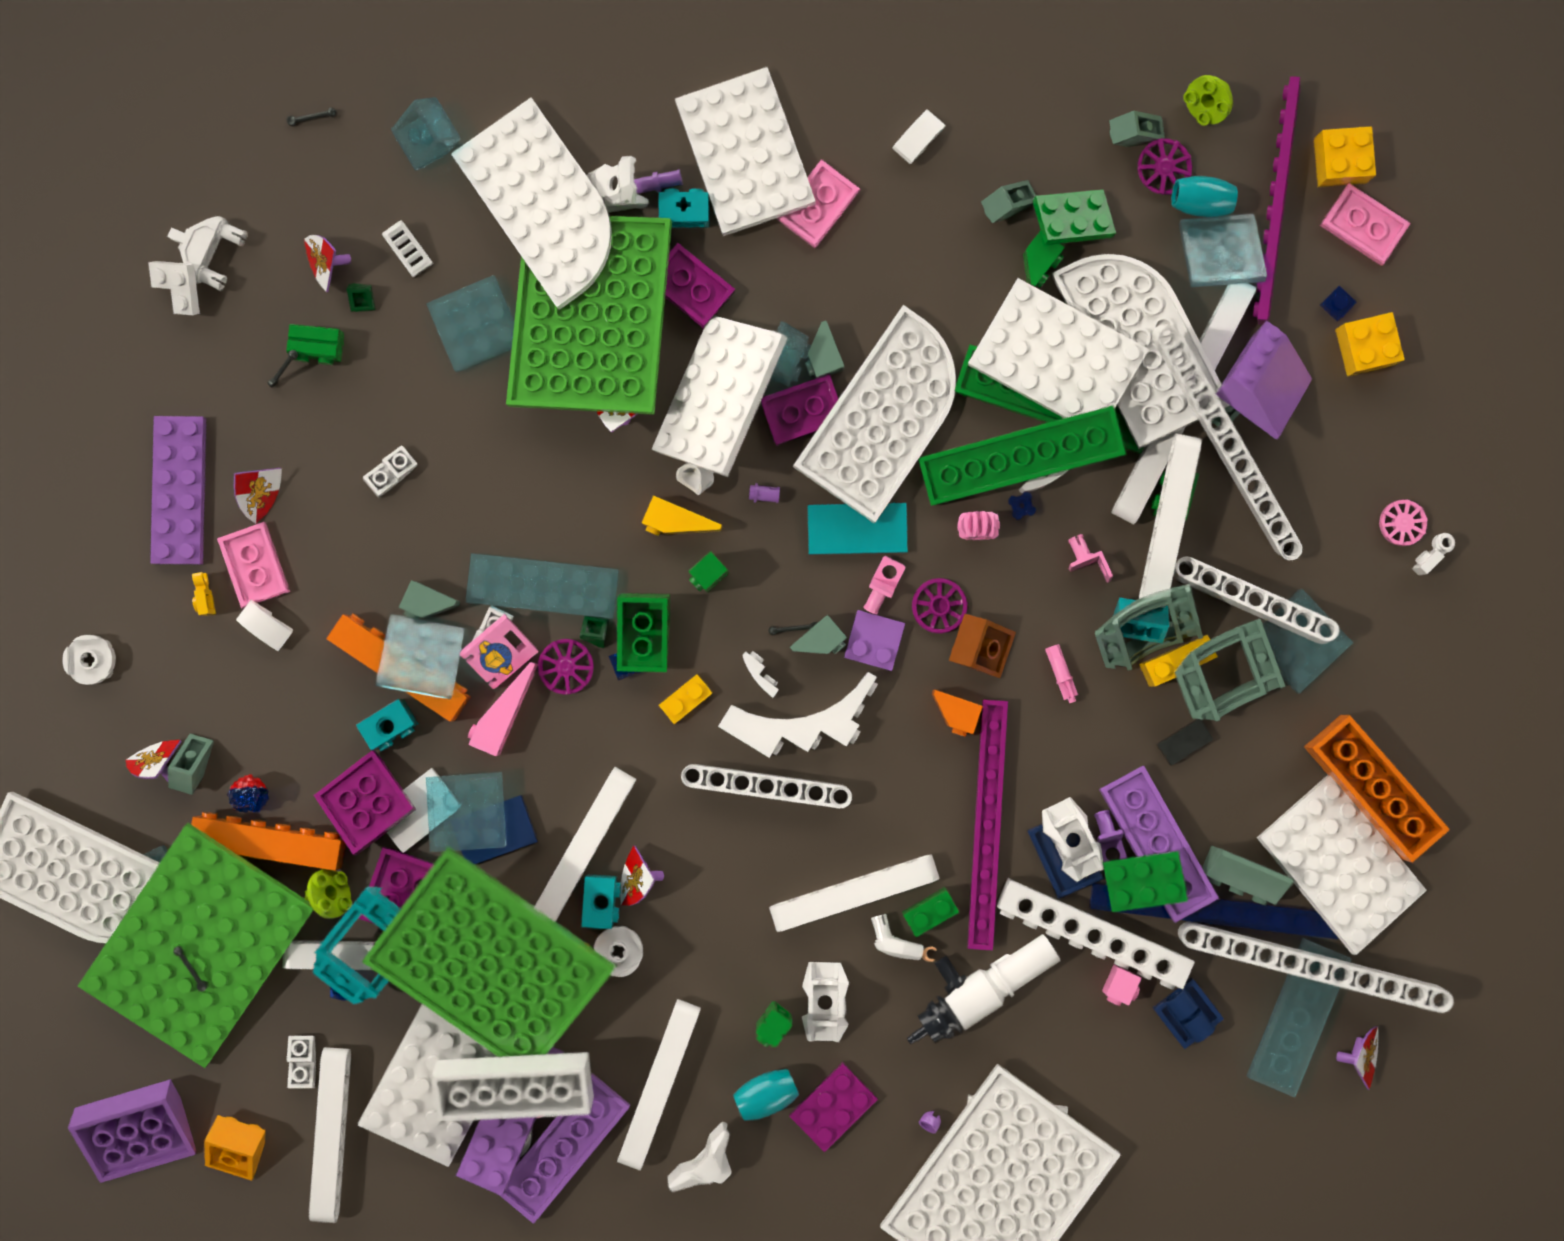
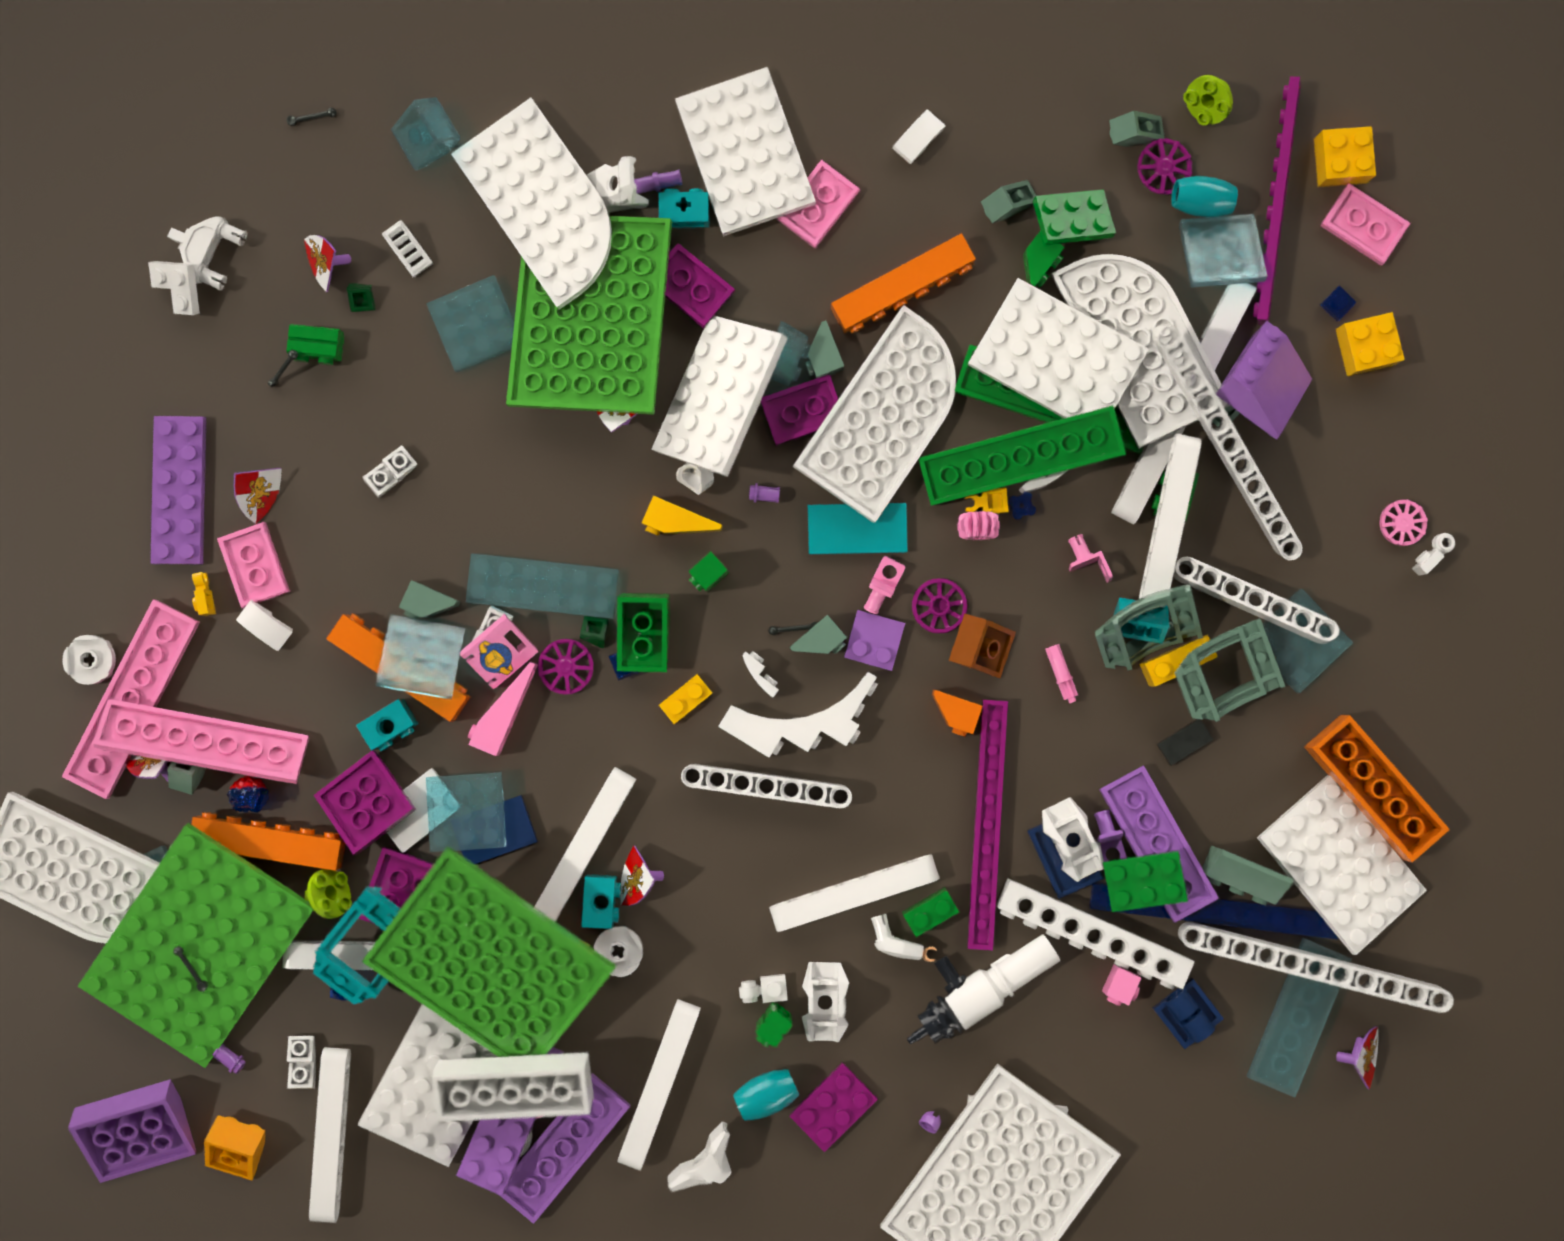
(138, 680): none -> bright pink plate
(201, 741): none -> bright pink plate
(229, 1059): none -> medium lavender pin
(772, 989): none -> white plate
(903, 283): none -> orange brick
(990, 501): none -> yellow plate

